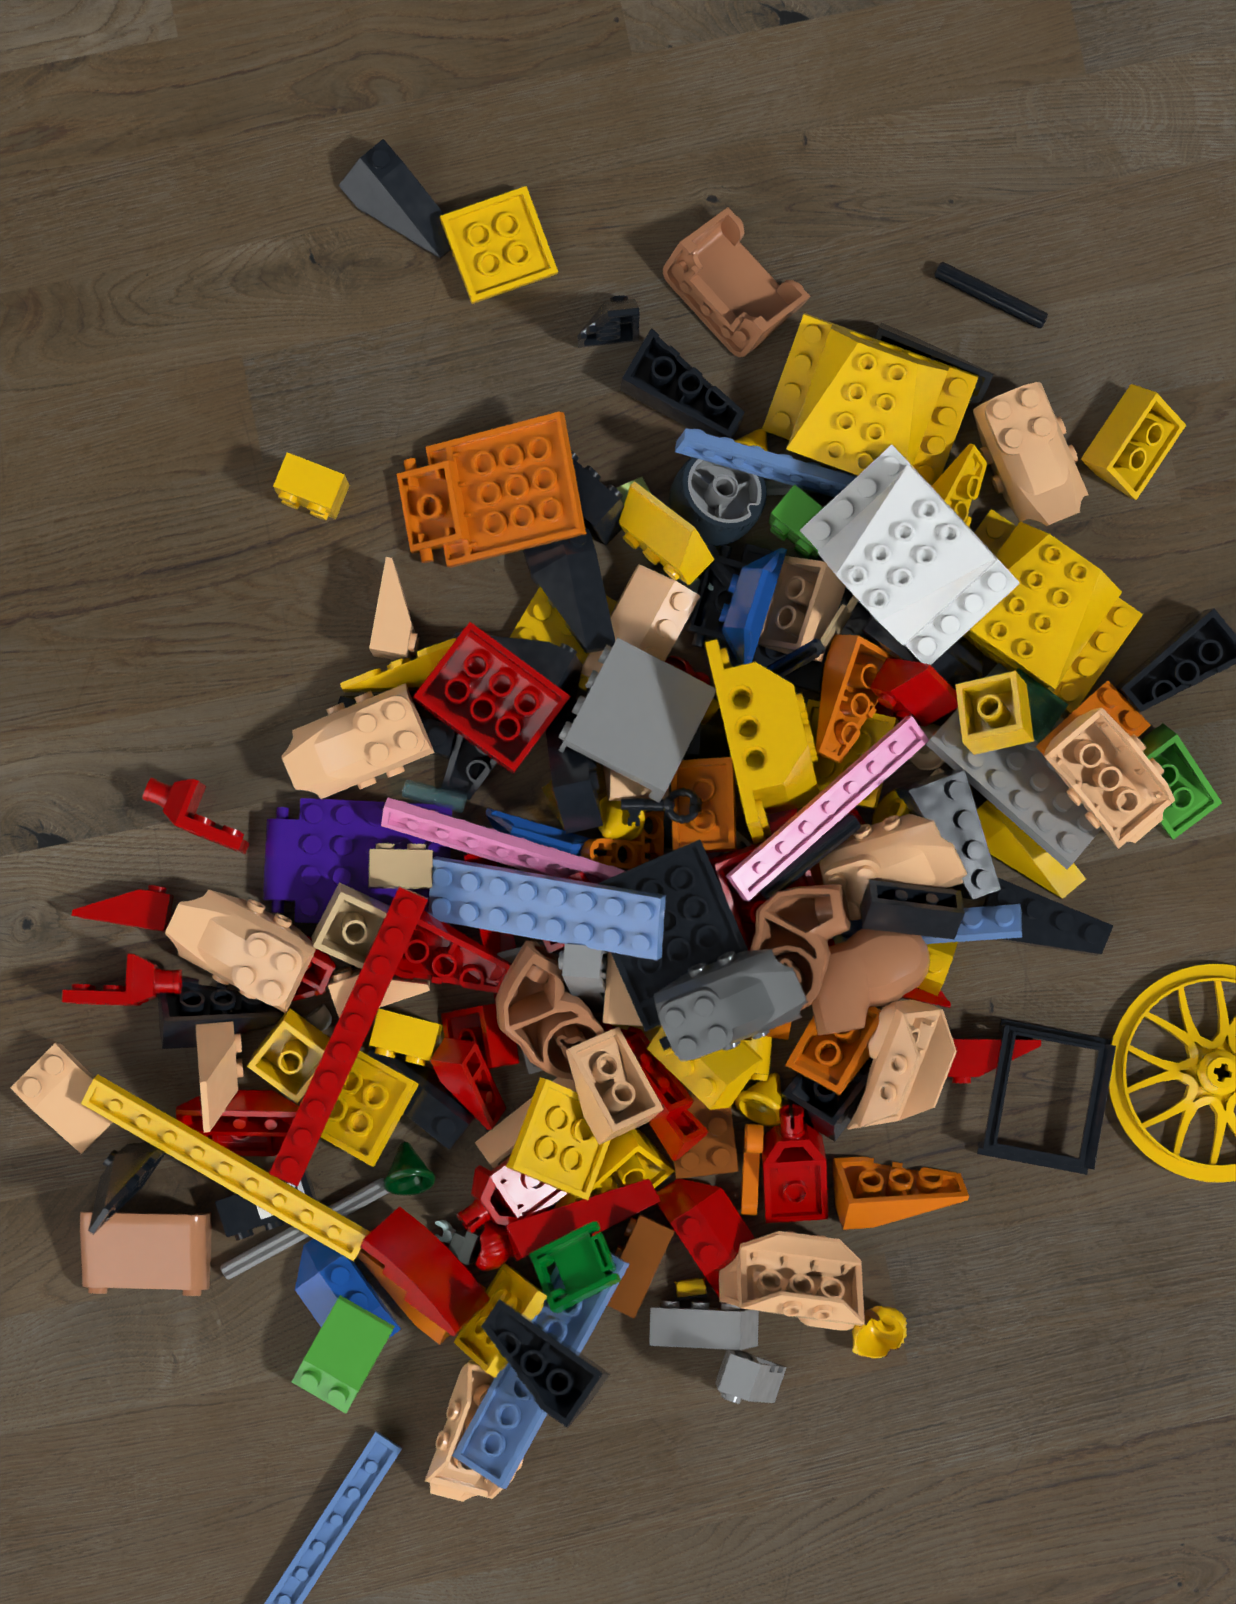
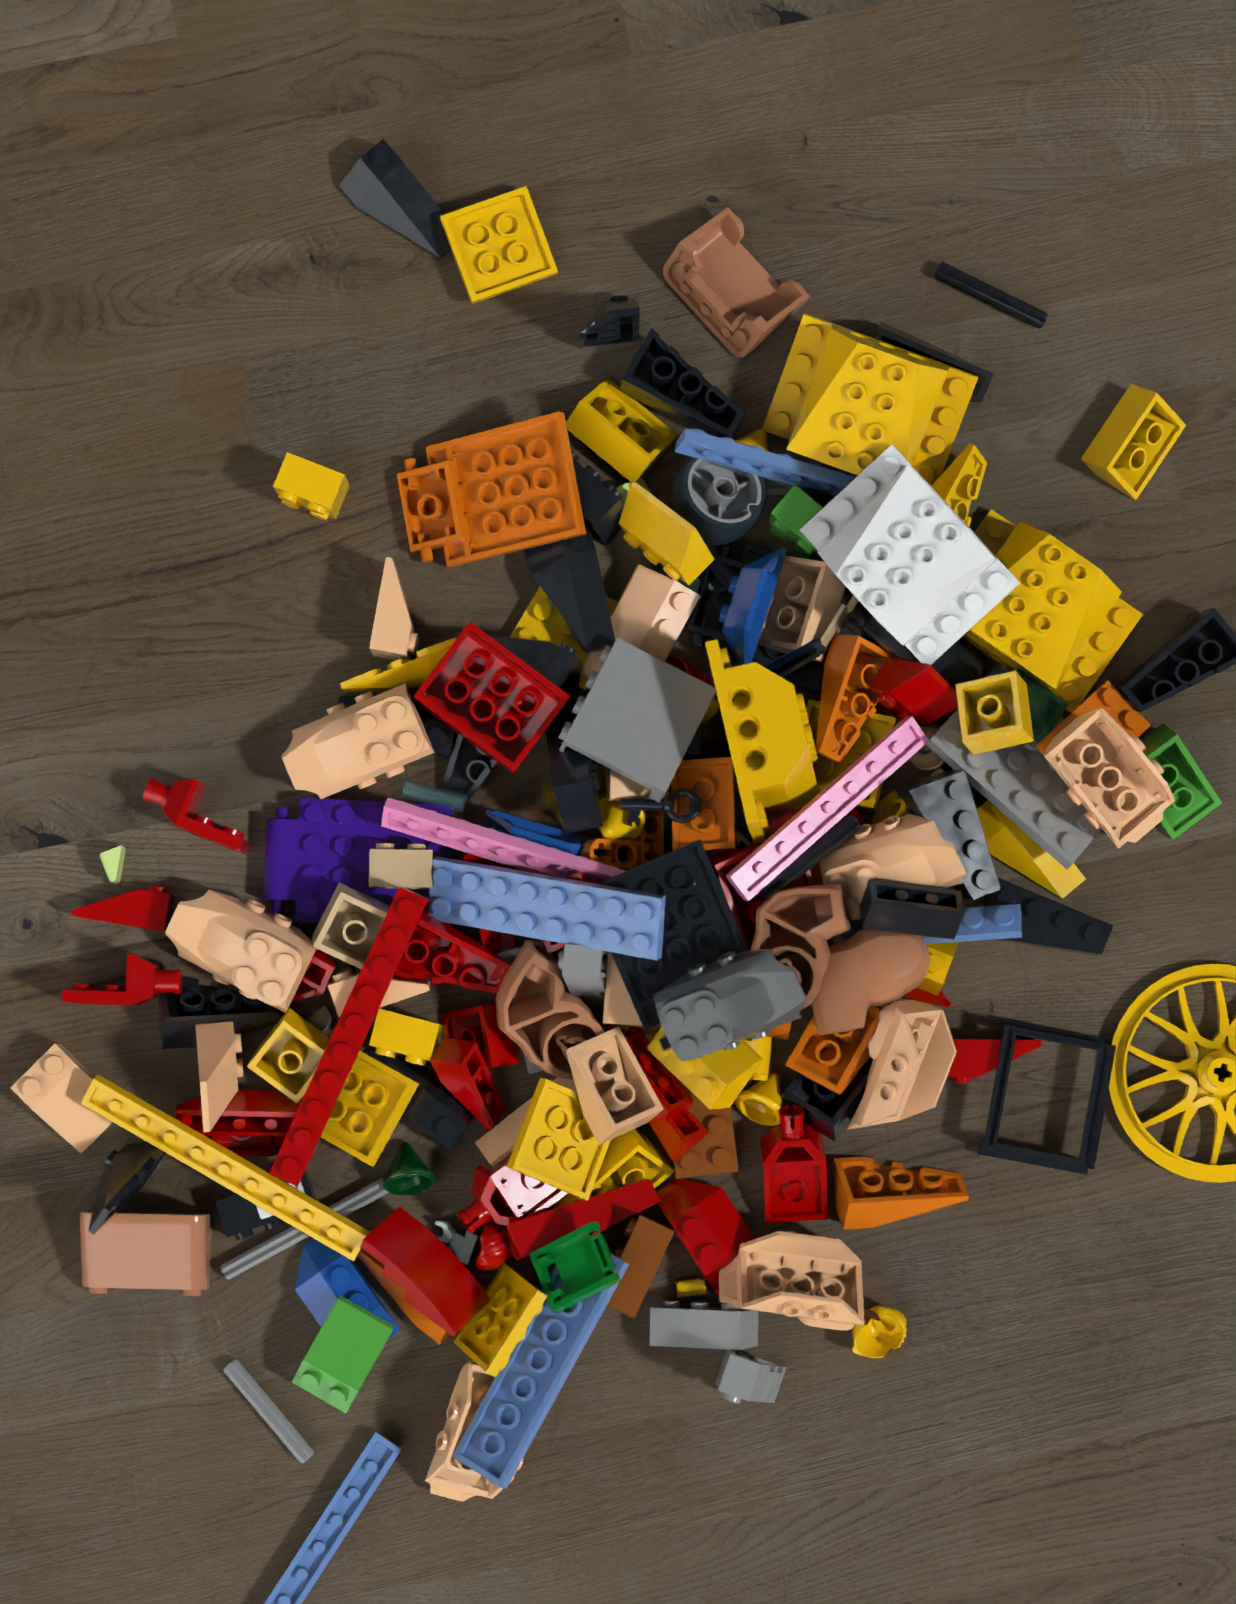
(113, 863): none -> yellowish green slope
(268, 1411): none -> light grey axle
(551, 1370): black wedge -> none
(620, 430): none -> yellow slope
(750, 1173): orange beam -> none
(1030, 455): light nougat slope -> none

